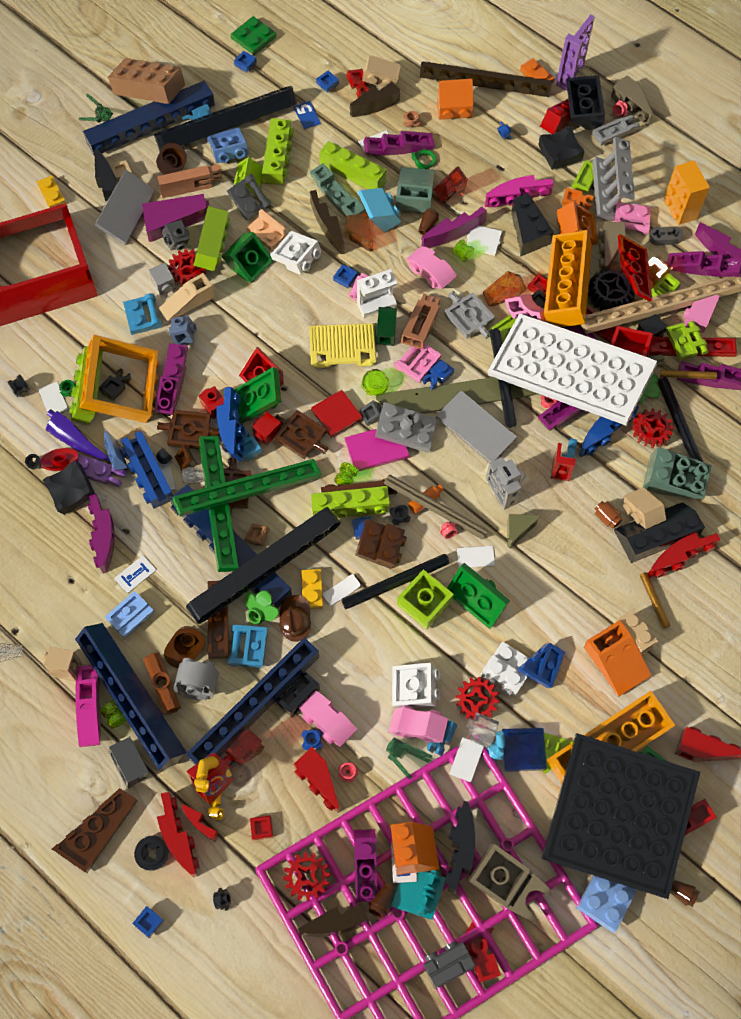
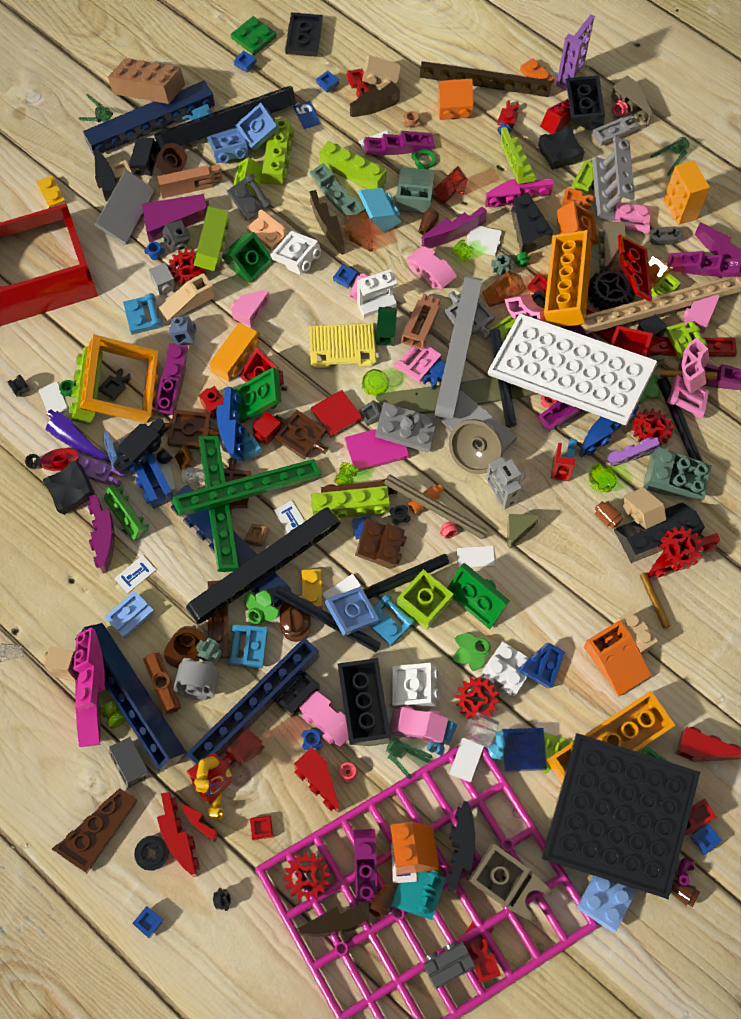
(90, 665): none -> dark pink slope
(125, 512): none -> bright green plate
(139, 445): none -> black hinge
(144, 156): none -> black hinge
(154, 246): none -> blue plate
(208, 650): none -> sand green gear
(234, 352): none -> light orange brick
(250, 307): none -> bright pink slope
(257, 126): none -> medium blue plate
(289, 516): none -> white sticker
(304, 34): none -> black plate
(324, 617): none -> black axle
(352, 611): none -> medium blue plate
(364, 703): none -> black slope
(386, 626): none -> dark azure plate
(458, 348): none -> light grey beam
(468, 451): none -> dark tan dish
(468, 651): none -> bright green plate
(501, 264): none -> sand green gear
(509, 114): none -> red plate
(516, 158): none -> lime fence
(522, 259): none -> green plate
(602, 479): none -> clear neon green hair
(632, 451): none -> medium lavender hinge
(678, 147): none -> clear green plant
(685, 864): none -> magenta arm
(690, 548): none -> red gear
(693, 363): none -> bright pink brick
(698, 397): none -> bright pink plate
(706, 838): none -> blue plate

